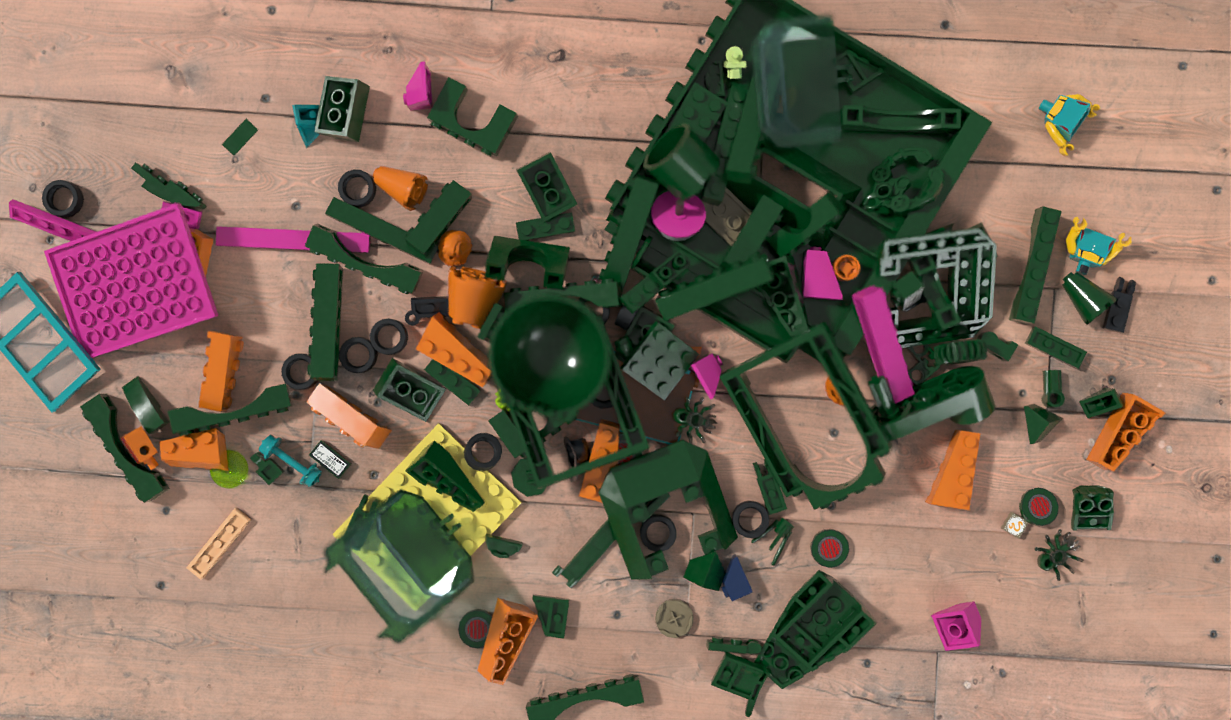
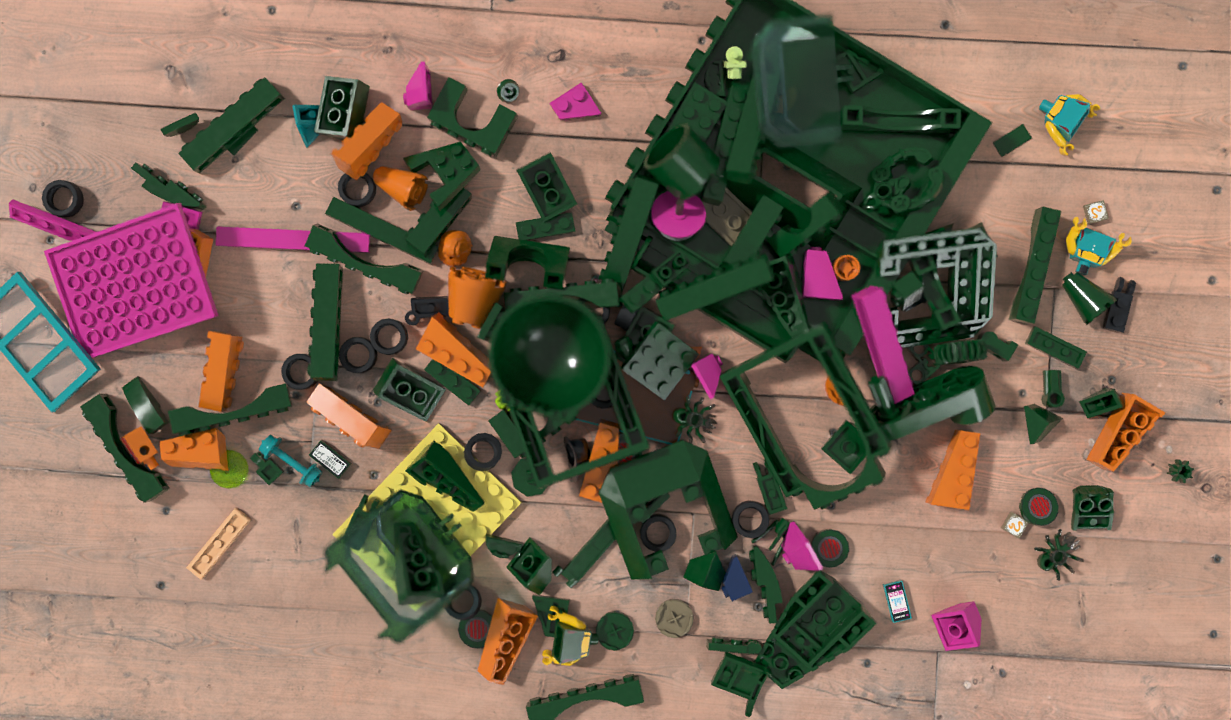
(180, 126): none -> dark green tile
(231, 125): none -> dark green brick
(367, 141): none -> orange wedge
(414, 571): none -> dark green wedge
(451, 164): none -> dark green wing
(473, 611): none -> black tyre
(507, 90): none -> hat
(532, 567): none -> dark green slope
(571, 640): none -> torso
(575, 104): none -> dark pink wing
(615, 630): none -> dark green tile
(764, 575): none -> dark green slope
(798, 550): none -> dark pink slope
(846, 447): none -> dark green plate
(897, 601): none -> tile
(1012, 140): none -> dark green sticker
(1095, 212): none -> tile
(1182, 475): none -> dark green gear

